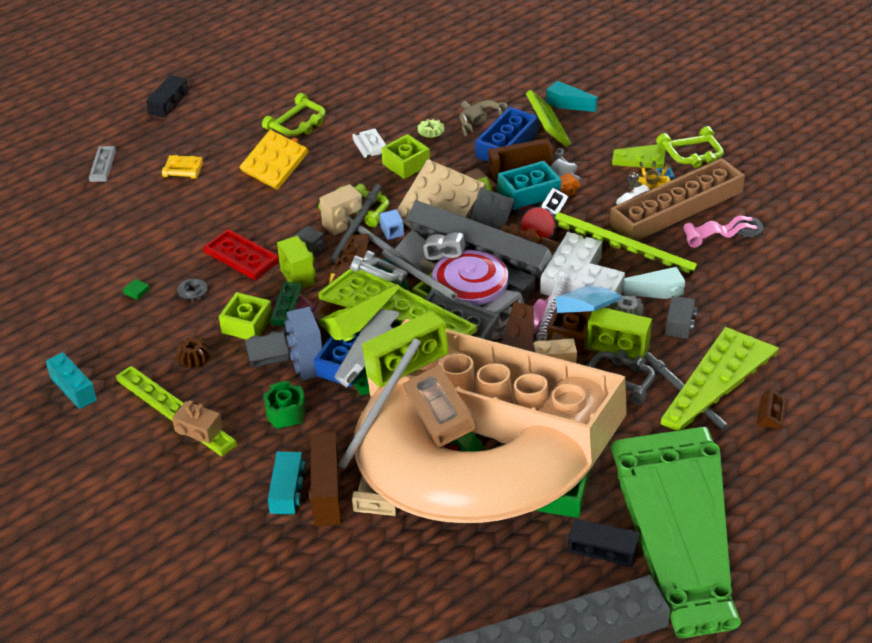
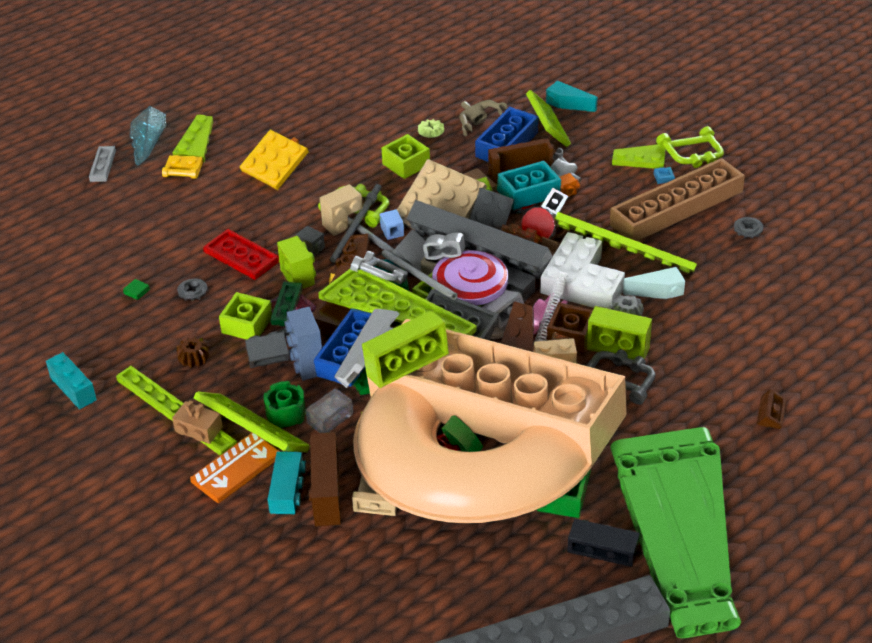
(145, 132): none -> clear light blue wedge
(167, 96): black brick -> none
(196, 138): none -> lime wing
(235, 467): none -> orange tile
(252, 422): none -> lime tile
(301, 102): lime bar -> none
(329, 411): none -> clear brick
(347, 322): lime wedge -> none
(369, 142): white plate -> none
(379, 403): light grey piece -> none
(439, 406): medium nougat piece -> none
(586, 299): dark azure slope -> none
(637, 191): white tile -> none
(651, 178): clear smoke animal -> none
(661, 368): dark grey bar -> none
(680, 317): dark grey piece -> none
(696, 234): bright pink flag -> none
(719, 372): lime wing -> none

